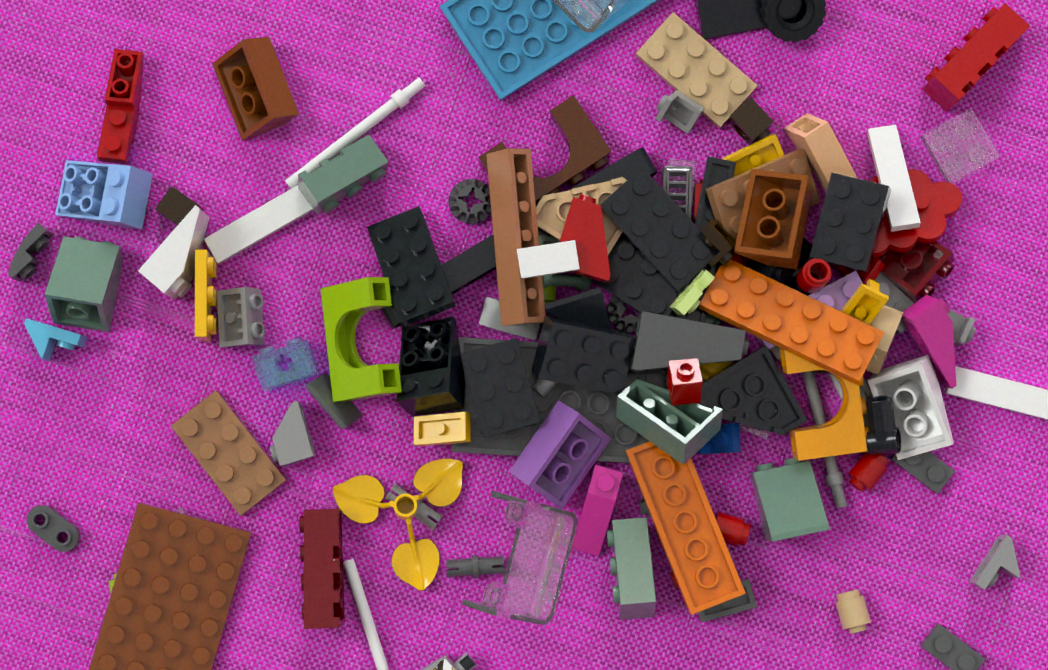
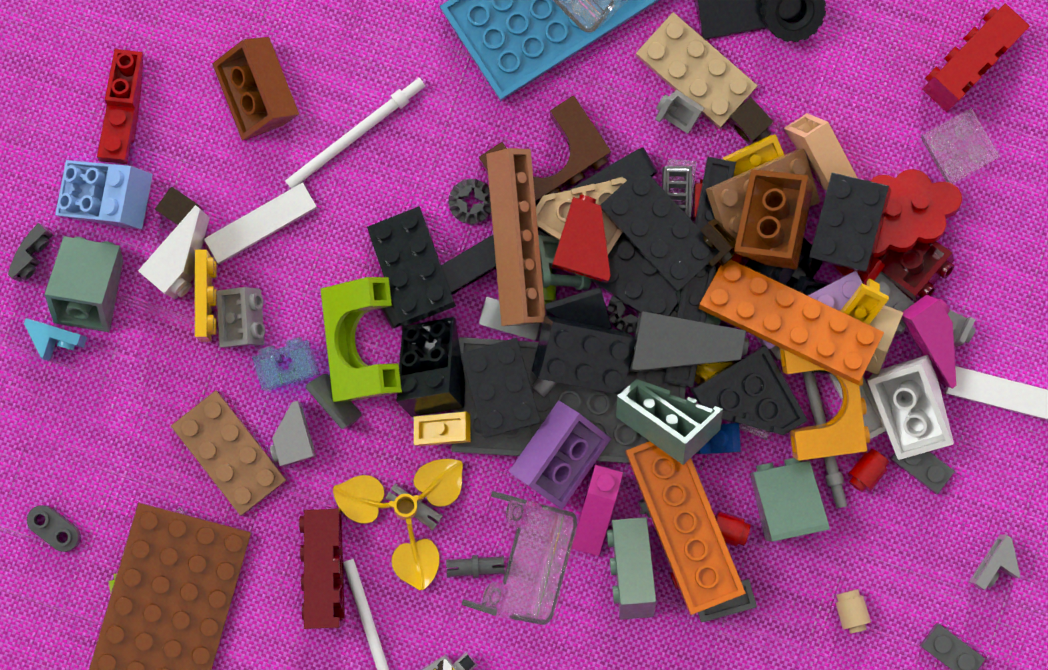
(343, 175): sand green wedge -> none
(548, 259): white tile -> none
(684, 381): red brick -> none
(689, 297): yellowish green plate -> none
(819, 270): red brick -> none
(882, 434): black piece -> none
(892, 171): white tile -> none

